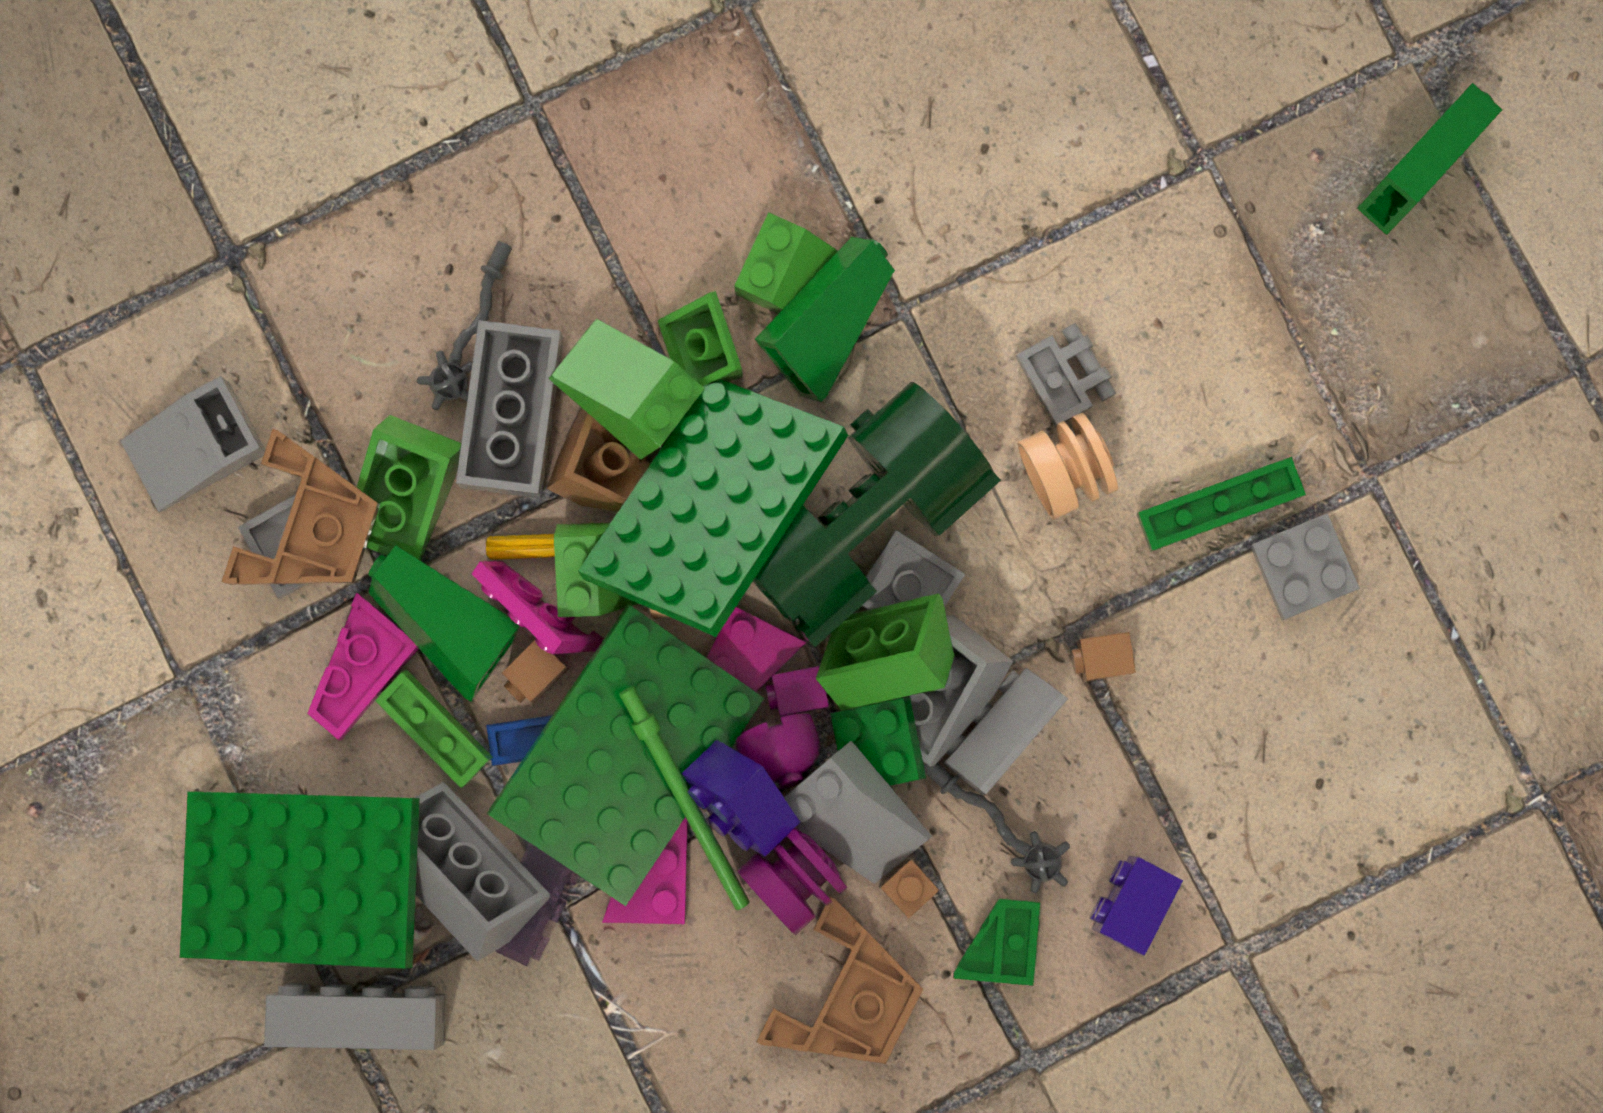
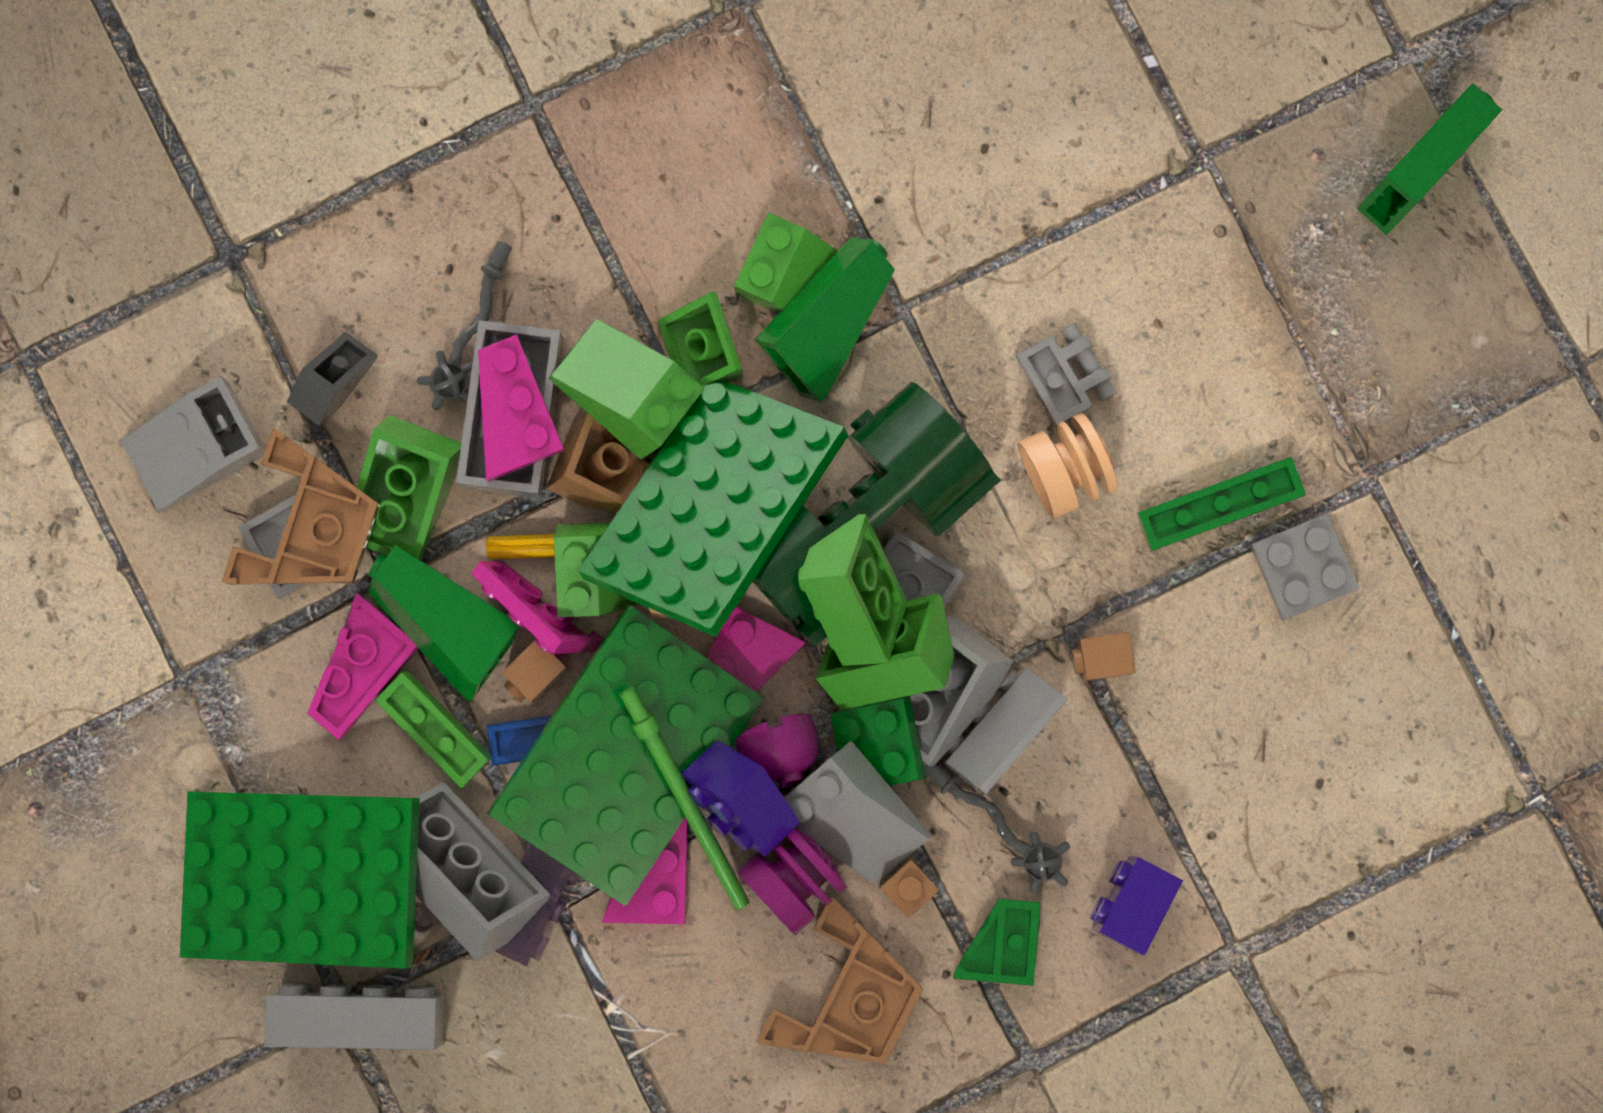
(331, 378): none -> dark grey slope
(513, 411): none -> dark pink wing
(796, 692): magenta brick -> none
(854, 593): none -> bright green slope

